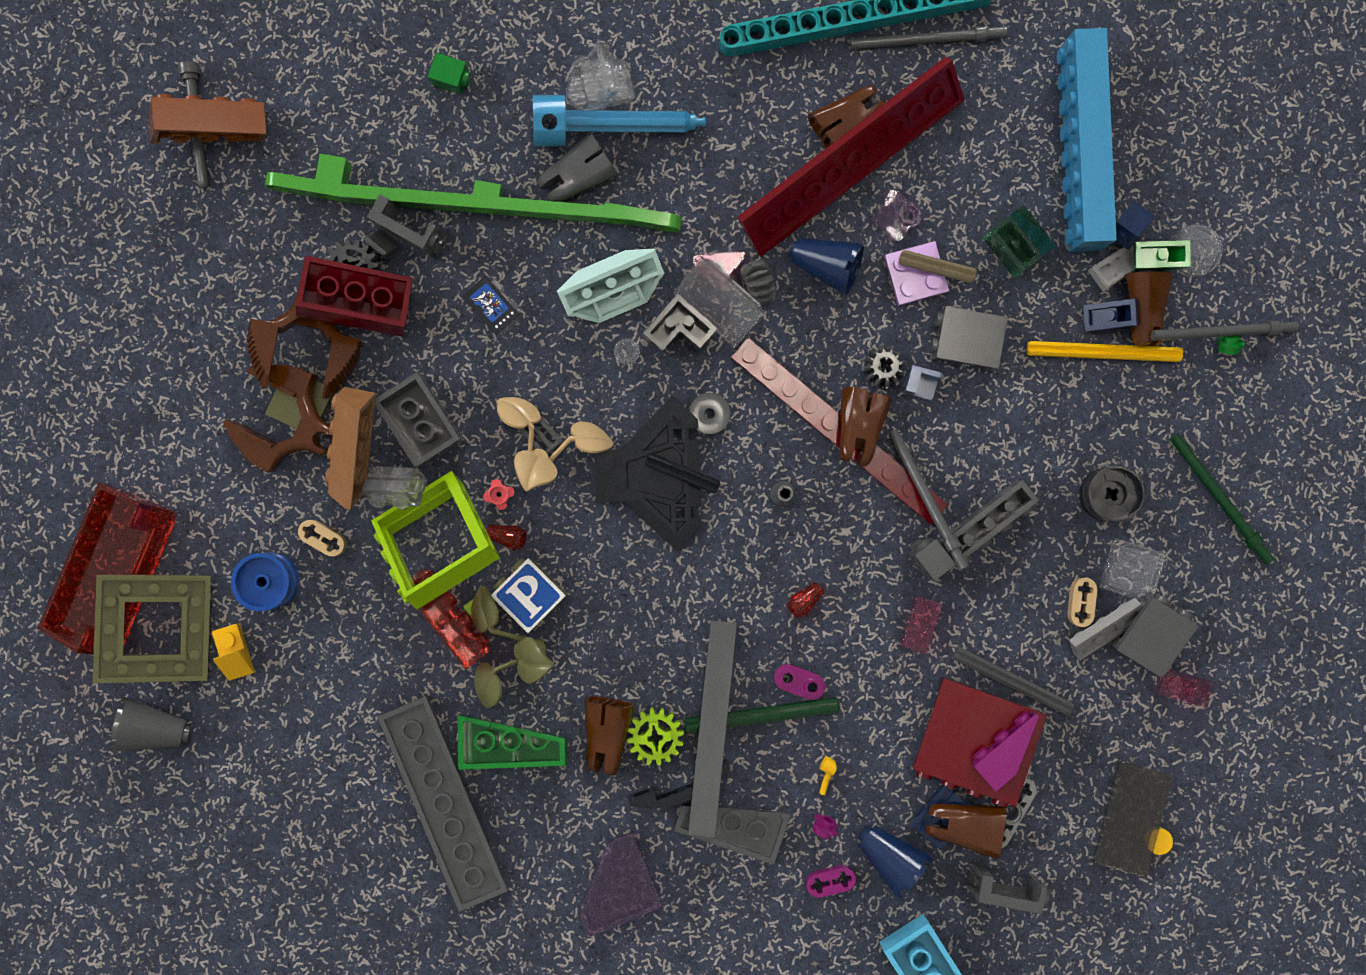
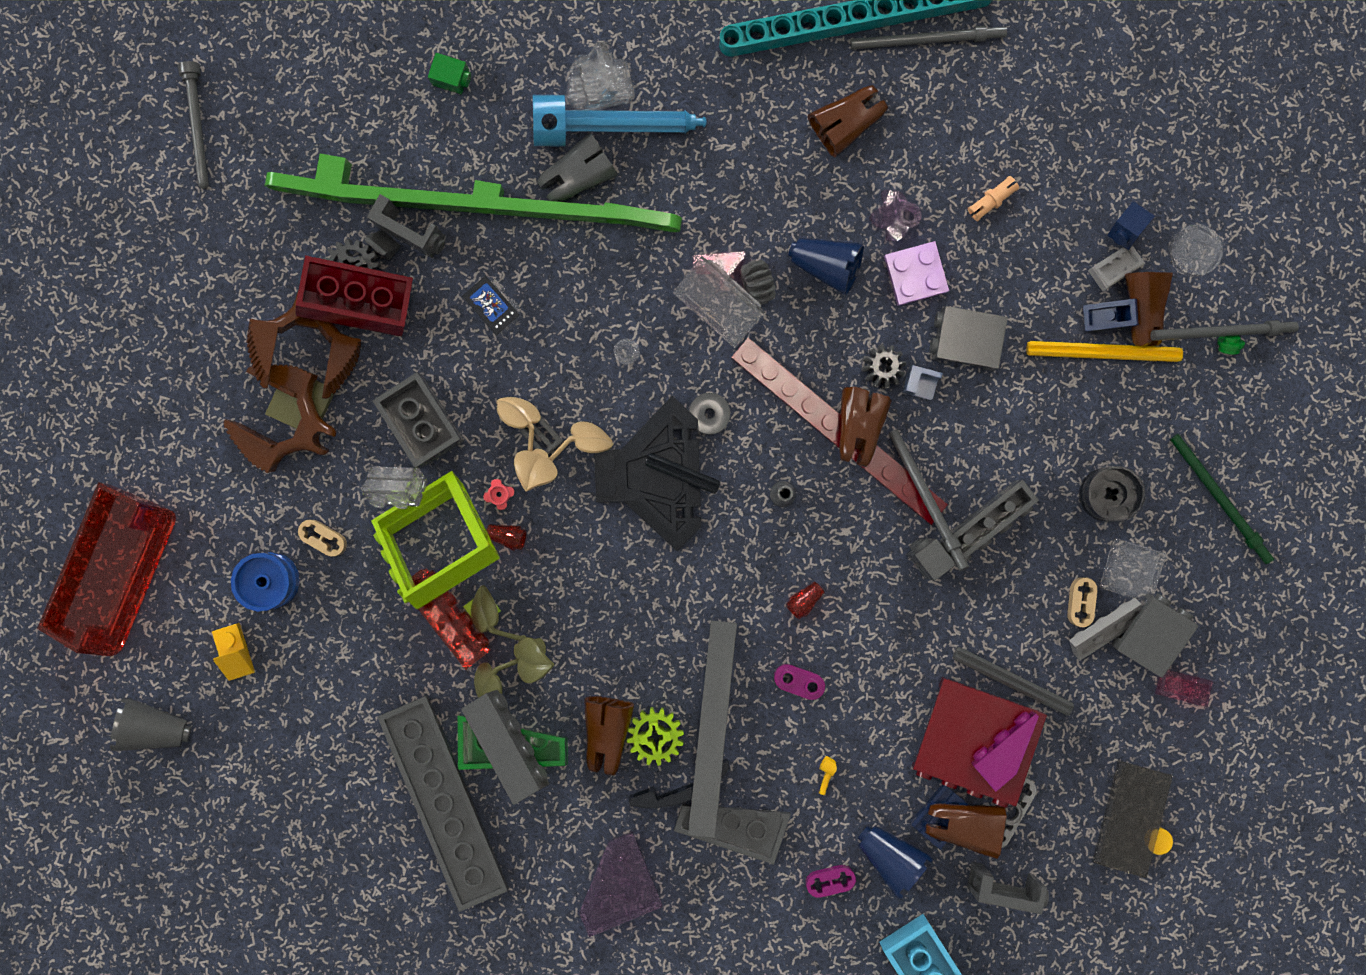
(111, 595): olive plate -> none
(205, 119): dark orange wedge -> none
(350, 445): medium nougat slope -> none
(505, 746): none -> dark grey brick
(528, 594): piece -> none
(612, 285): light aqua wedge -> none
(676, 320): brick -> none
(772, 713): dark green axle -> none
(825, 826): magenta plate -> none
(852, 157): dark red plate -> none
(920, 624): clear pink plate -> none
(937, 266): dark tan axle -> none
(993, 198): none -> light nougat pin
(1018, 241): clear green slope -> none
(1087, 140): dark azure brick -> none
(1162, 255): slope -> none

